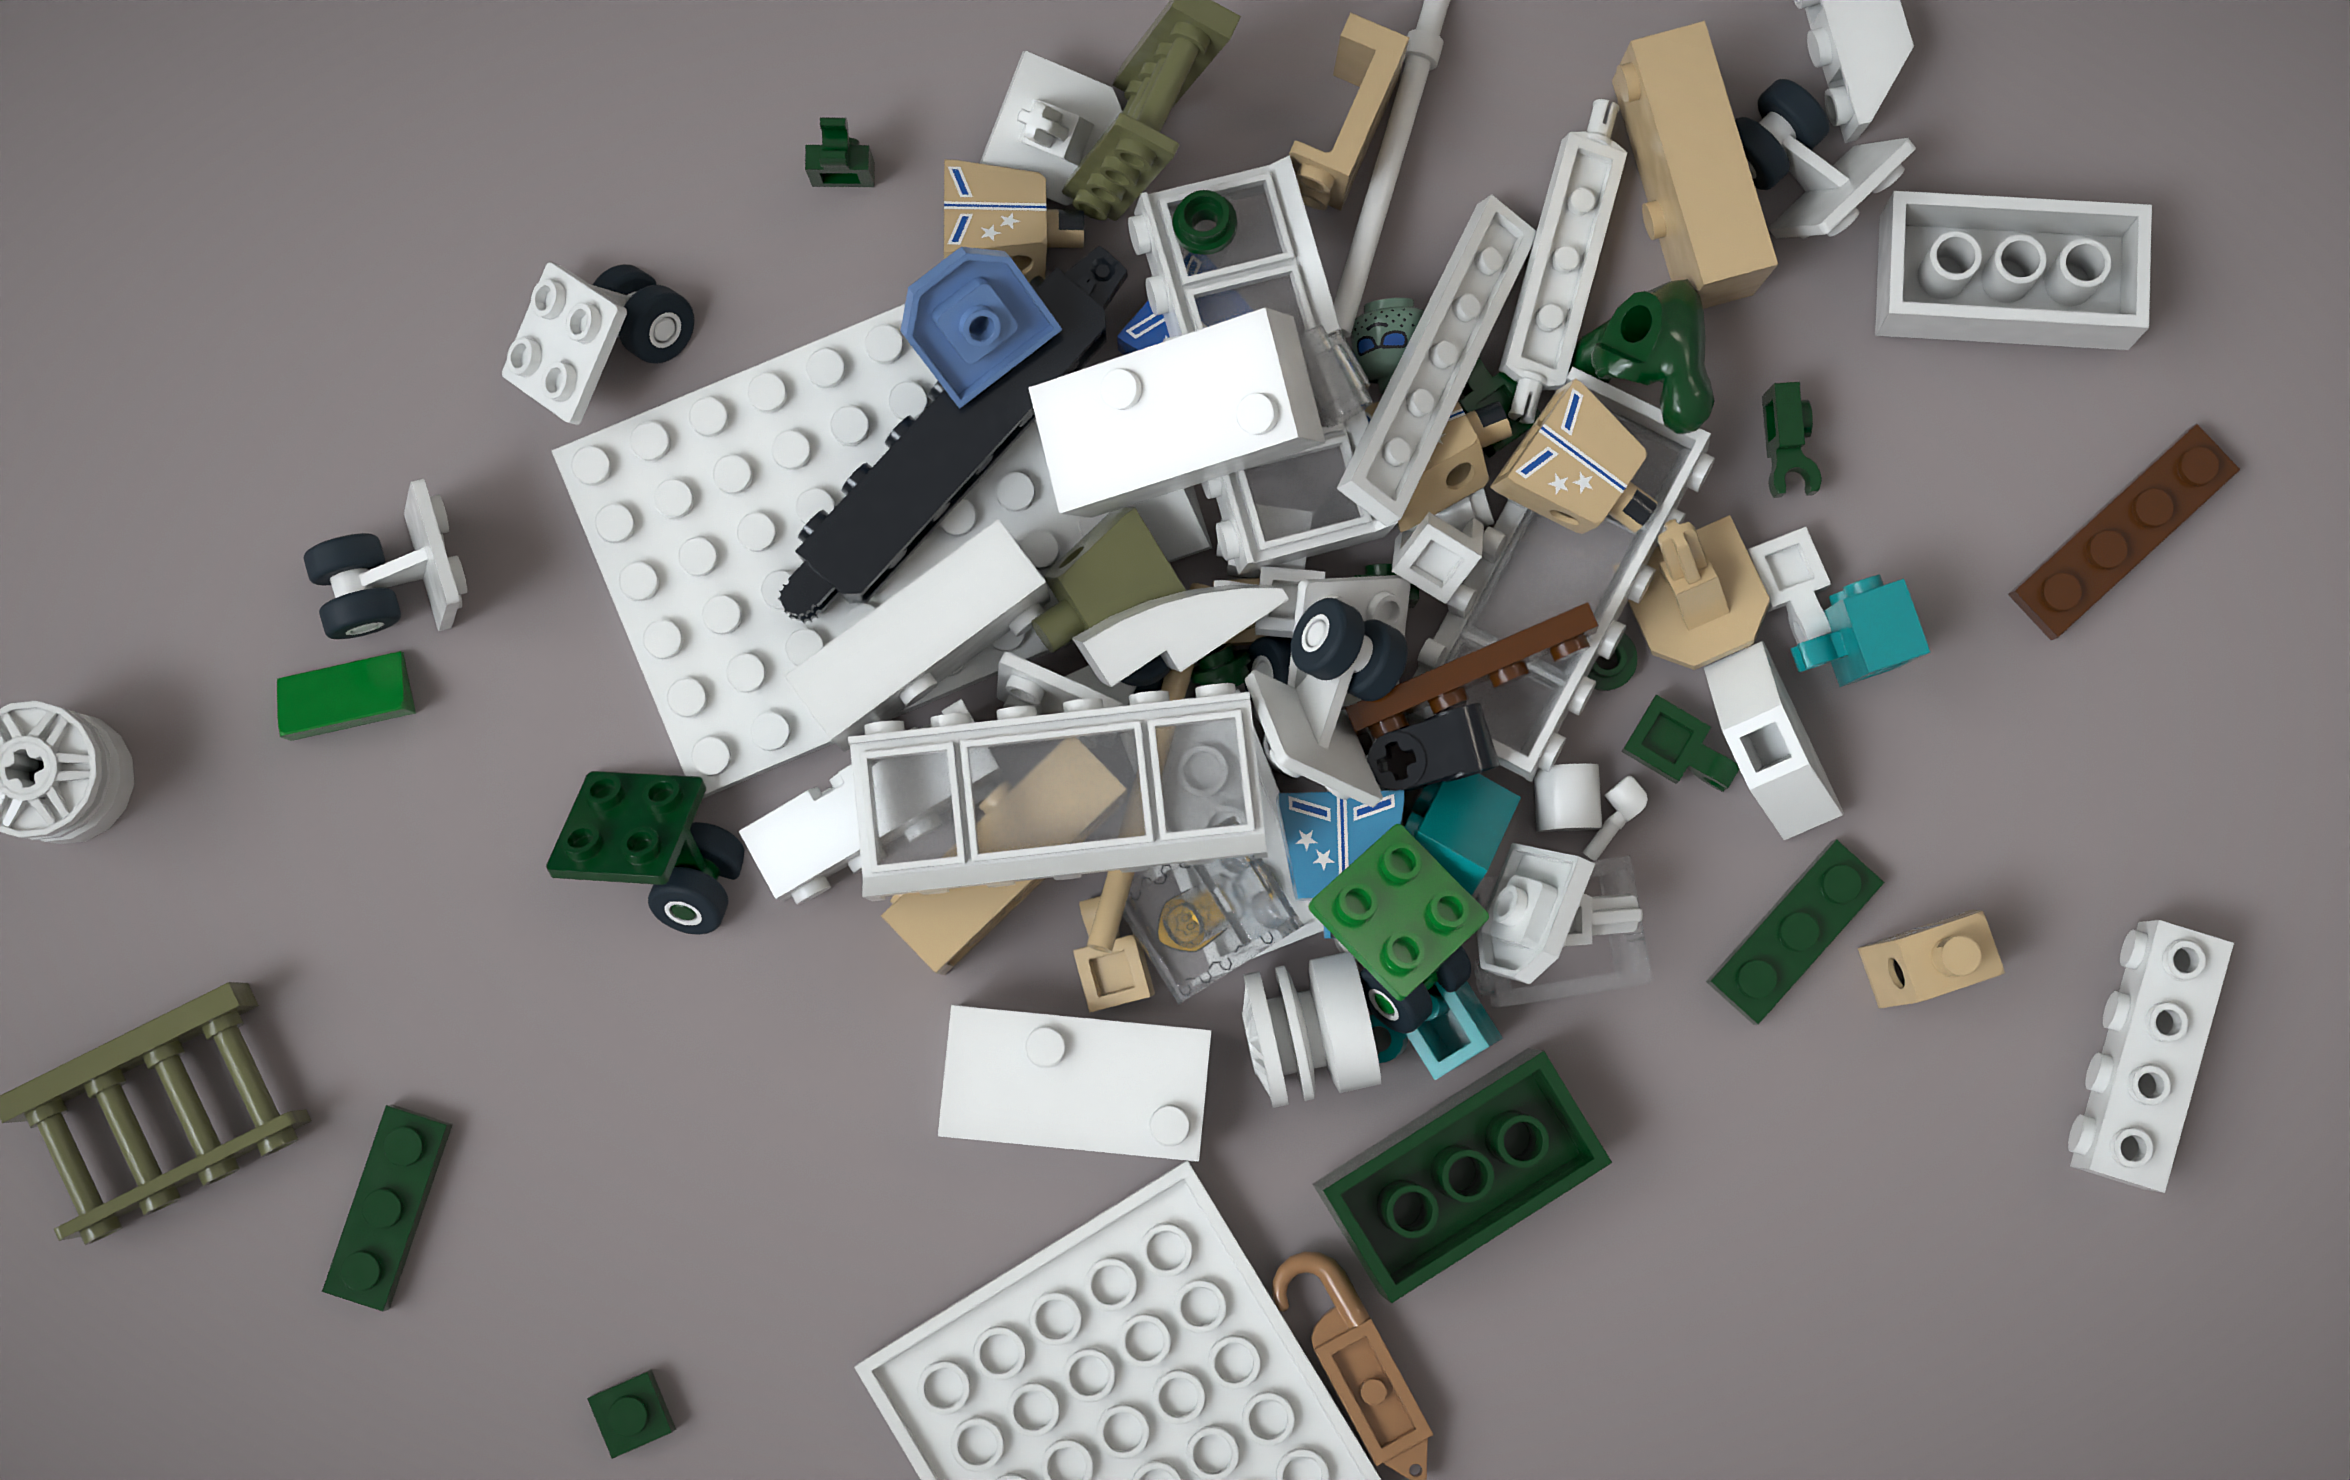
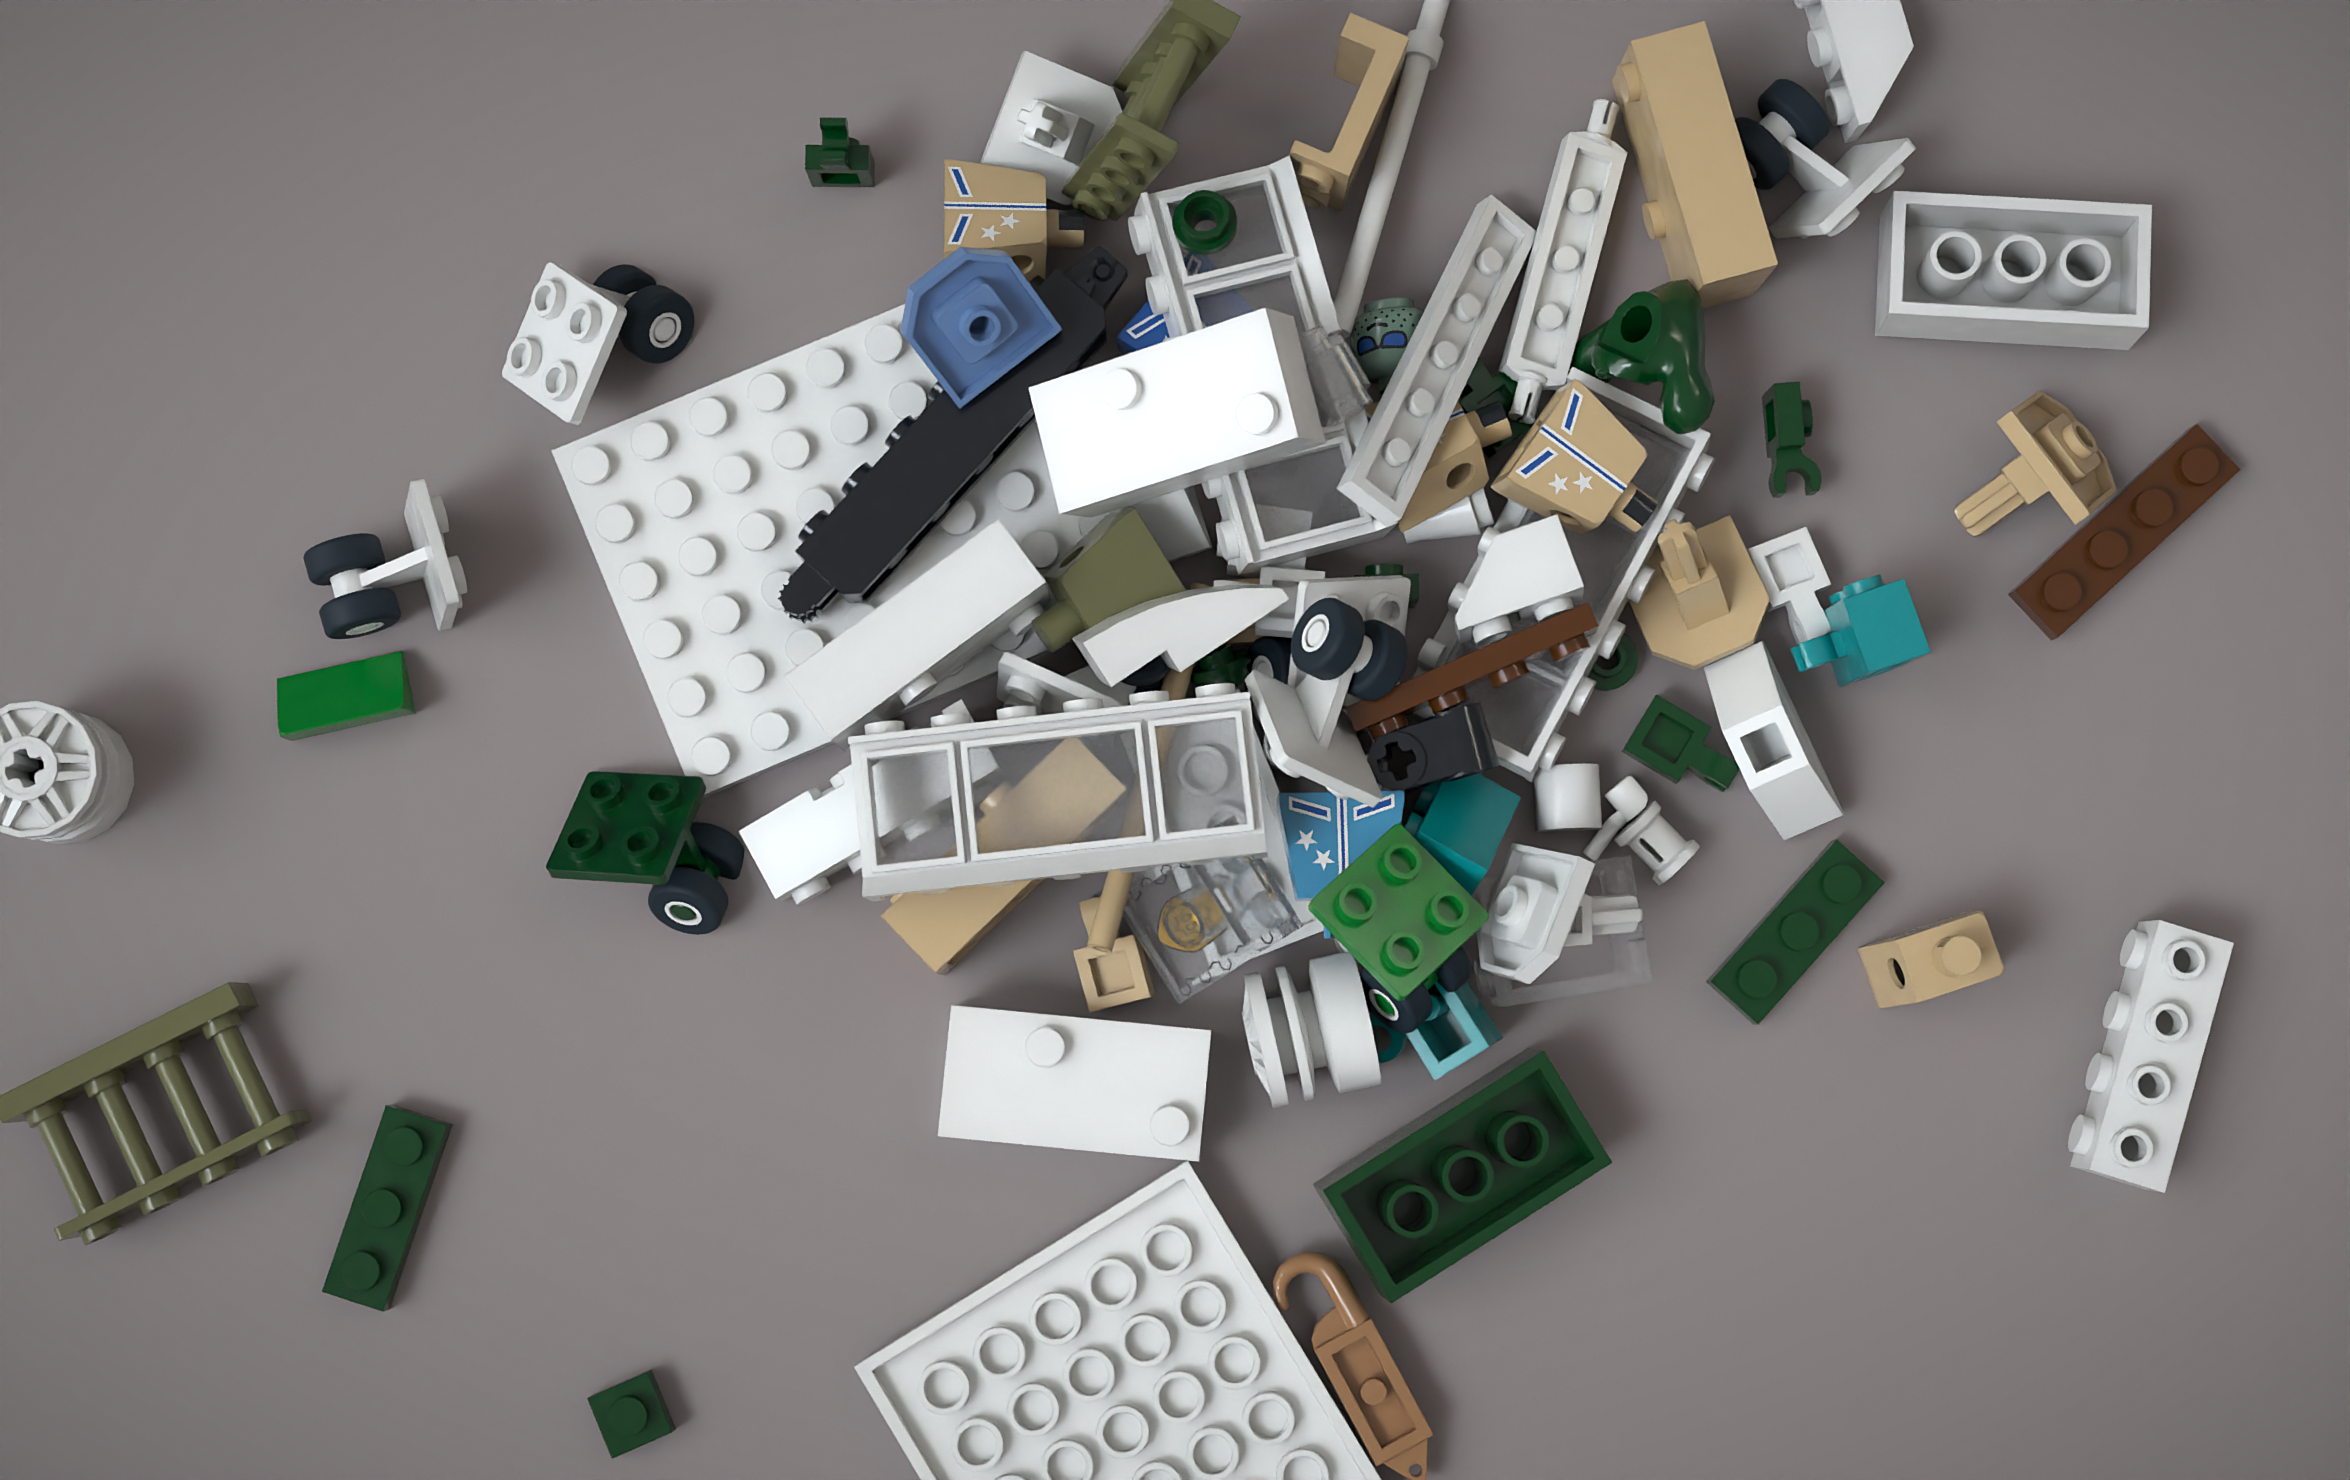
(1438, 555): white panel -> none
(1520, 579): none -> white slope
(1657, 843): none -> white bush
(2054, 457): none -> tan piece

